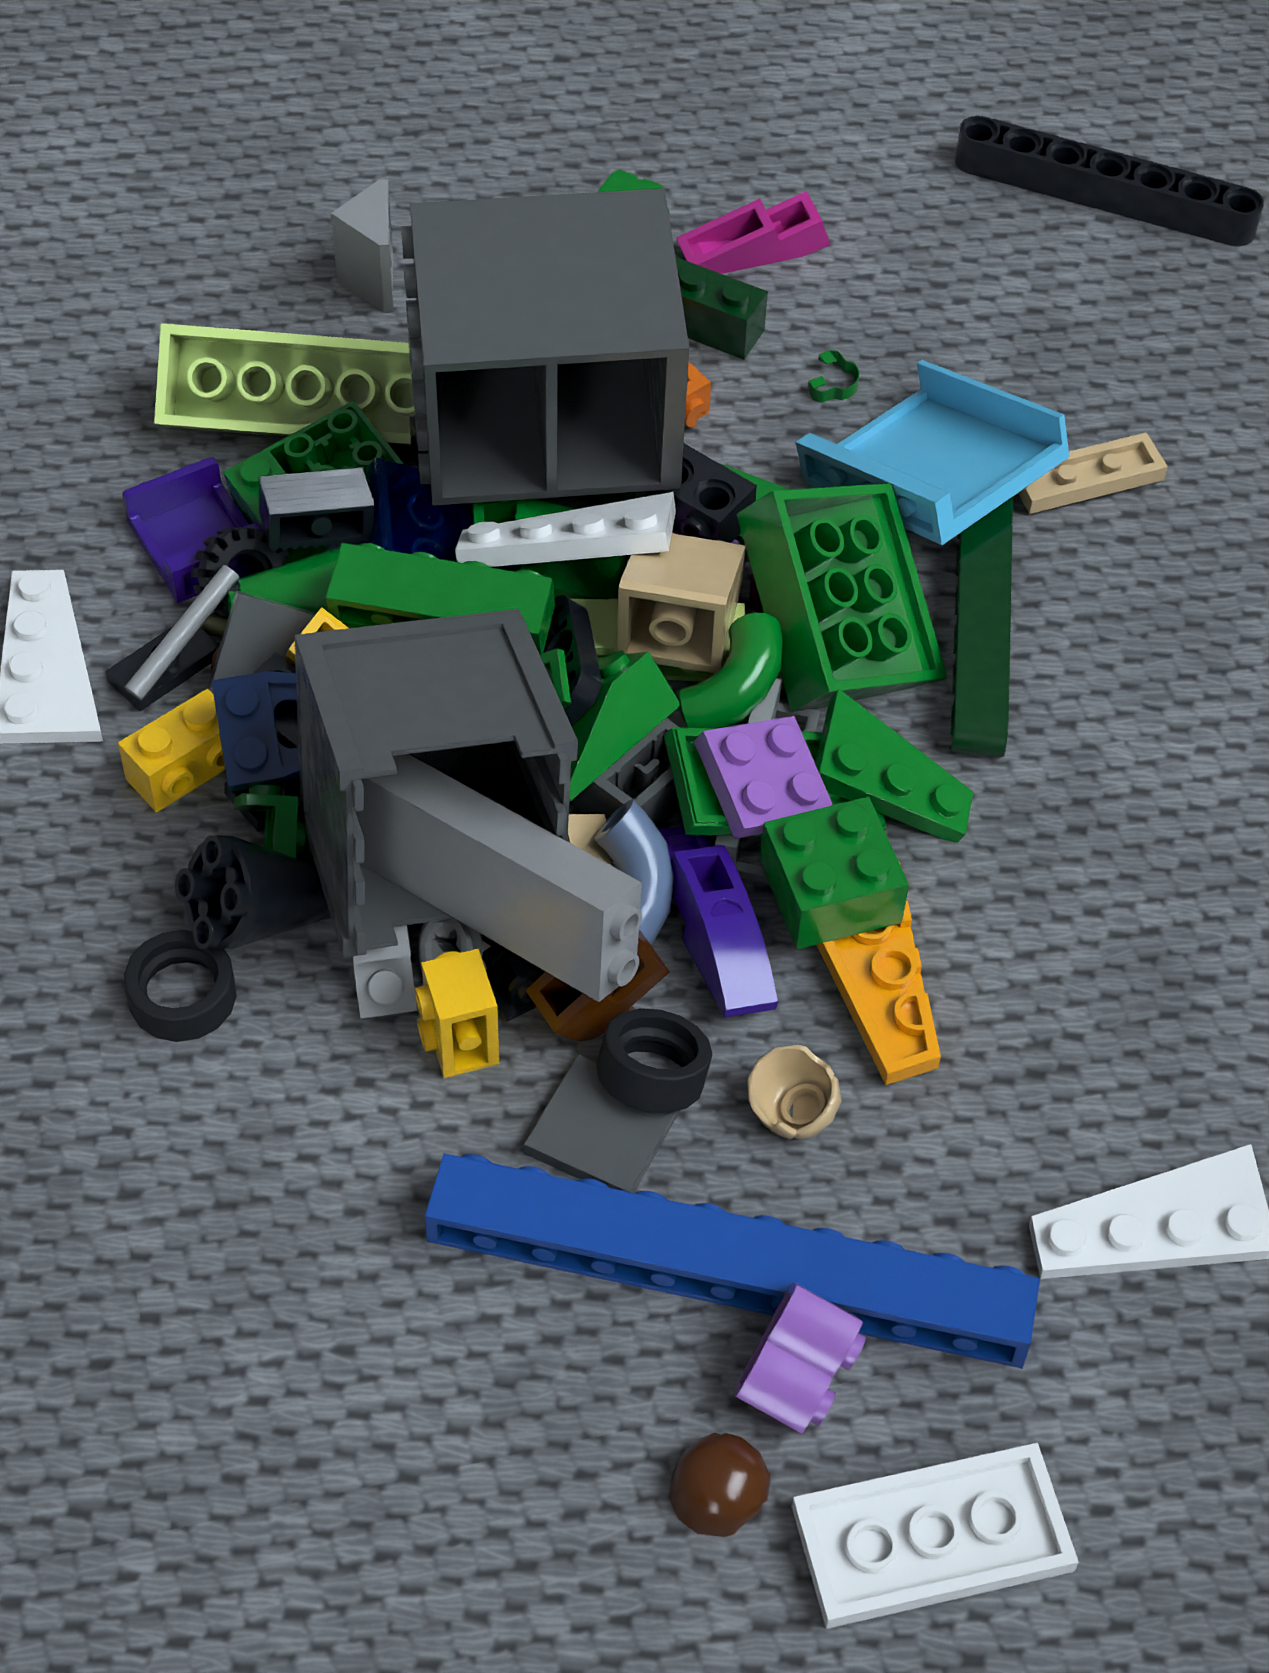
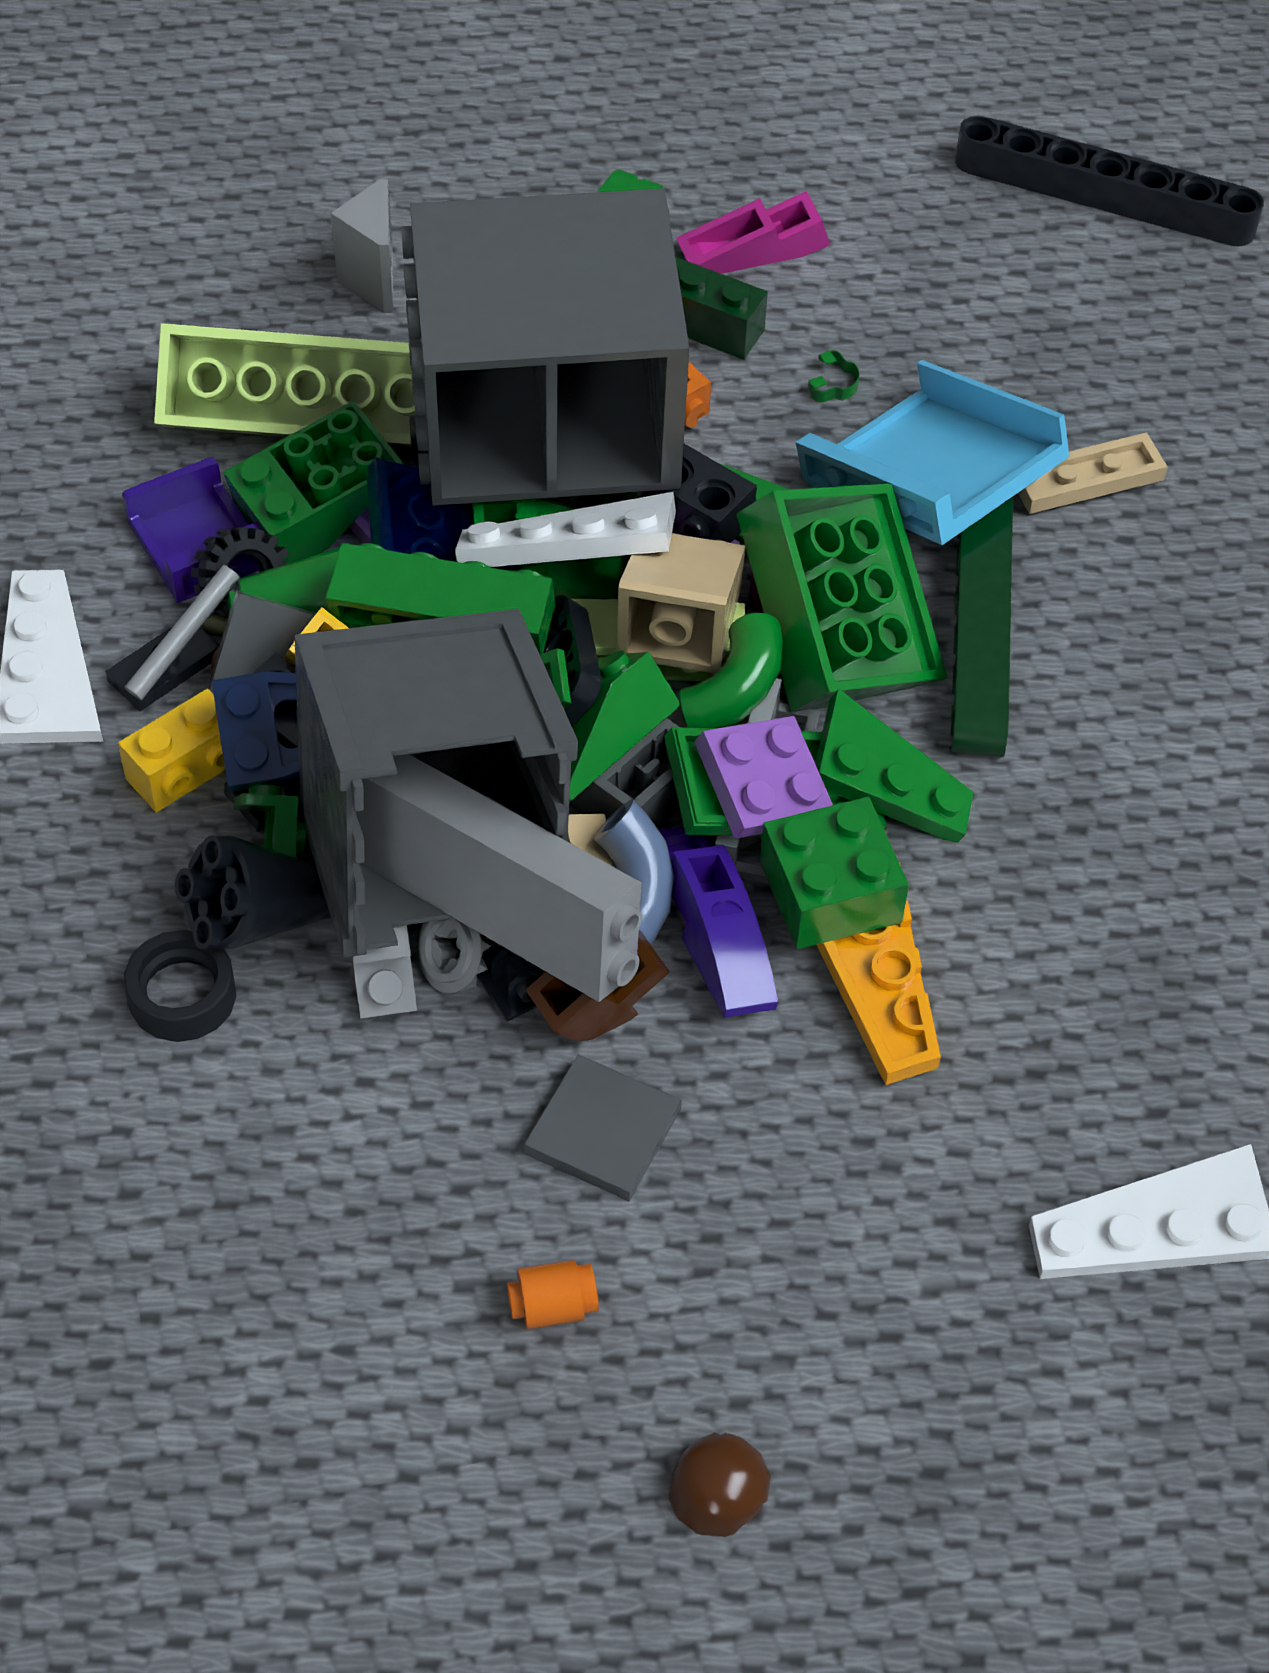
(316, 508): black brick -> none
(458, 1013): yellow brick -> none
(553, 1294): none -> orange brick
(646, 1086): black tyre -> none
(730, 1257): blue brick -> none
(798, 1078): tan hair -> none
(799, 1358): medium lavender brick -> none
(933, 1535): white plate -> none

